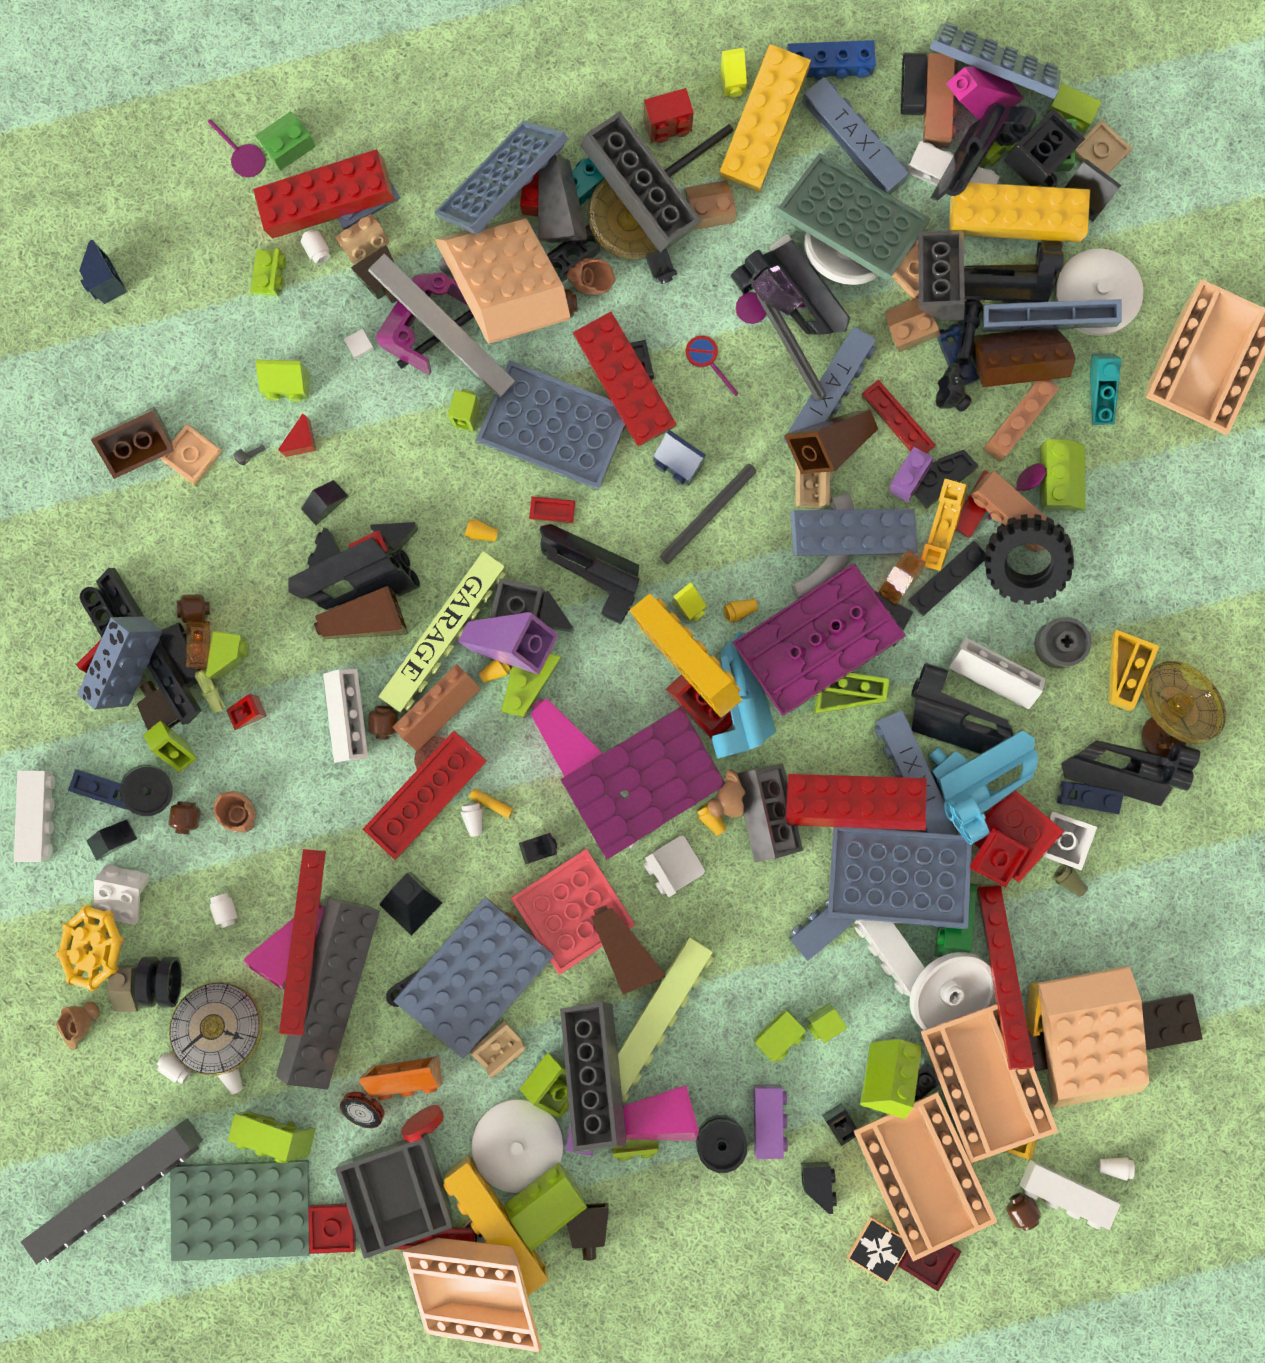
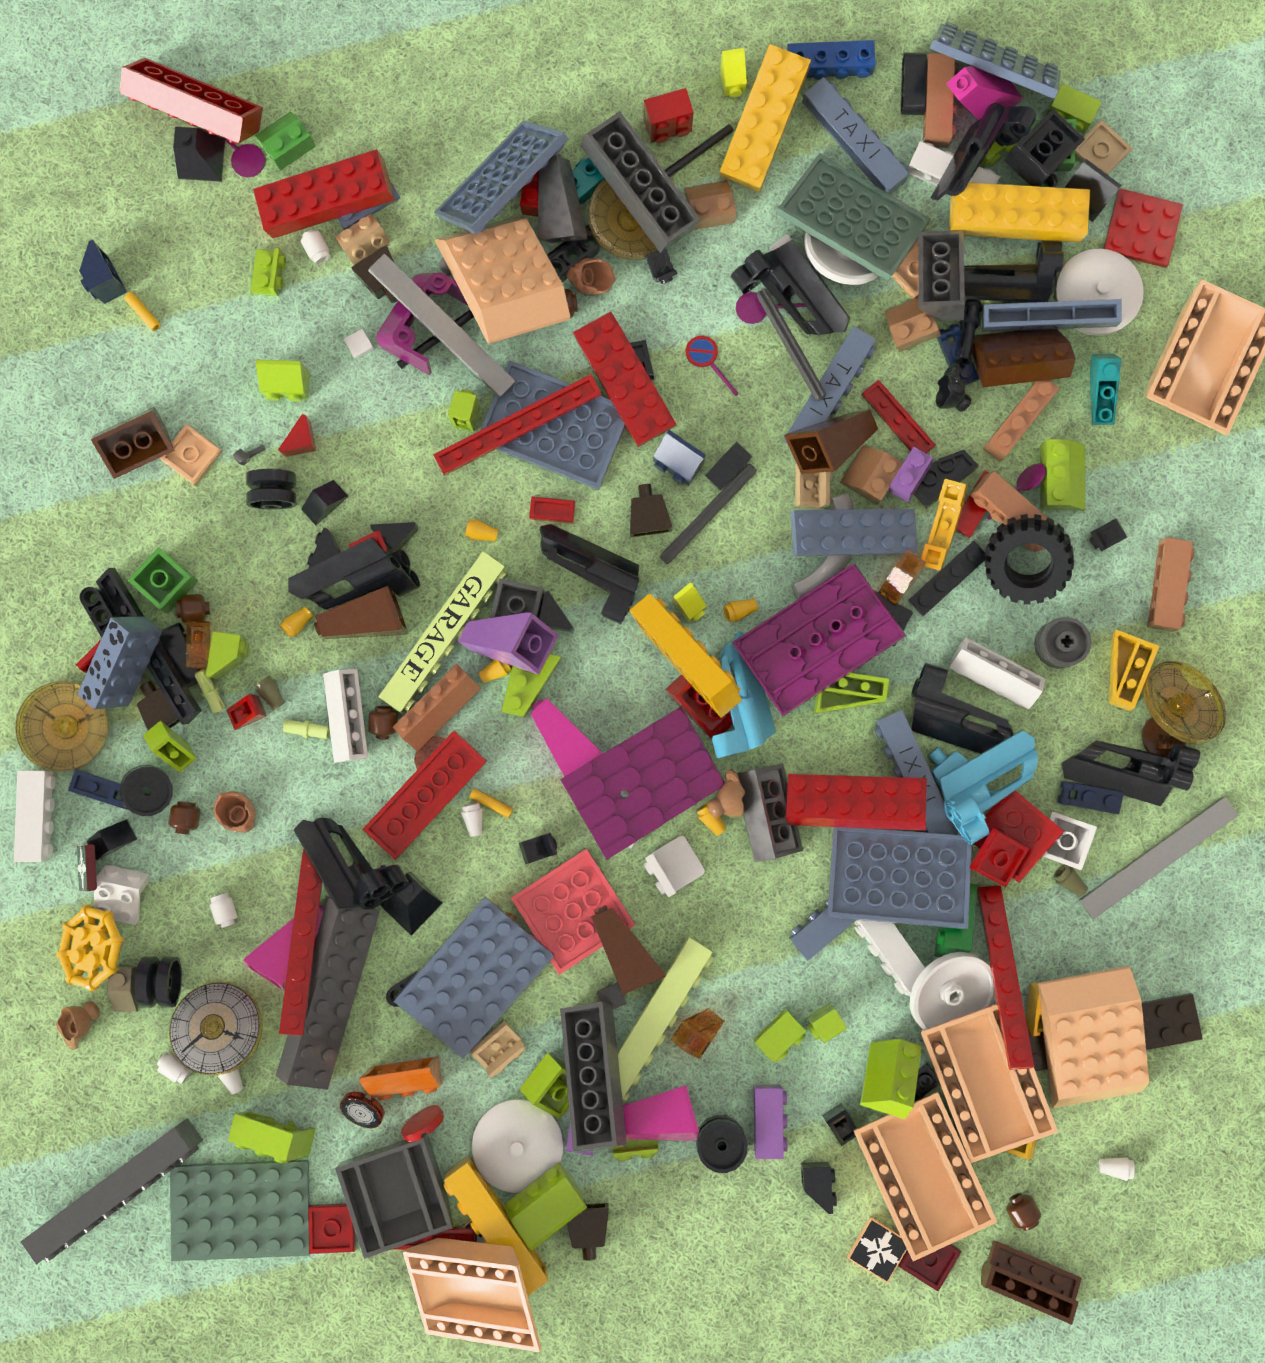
(60, 728): none -> clear yellow dish
(86, 867): none -> tile
(142, 311): none -> yellow piece
(162, 580): none -> bright green brick
(190, 100): none -> brick
(198, 154): none -> black slope
(269, 692): none -> olive cone
(271, 489): none -> black wheel
(295, 622): none -> yellow cone
(306, 729): none -> yellowish green pin
(346, 885): none -> black panel
(517, 424): none -> red plate
(612, 995): none -> dark grey tile
(648, 513): none -> dark brown torso
(697, 1032): none -> clear orange slope
(728, 466): none -> black slope
(777, 290): clear purple slope -> none
(871, 473): none -> medium nougat slope
(1031, 1282): none -> reddish brown brick
(1069, 1194): white brick -> none
(1107, 535): none -> black bracket
(1143, 227): none -> red plate
(1158, 857): none -> light grey tile
(1170, 584): none -> nougat brick

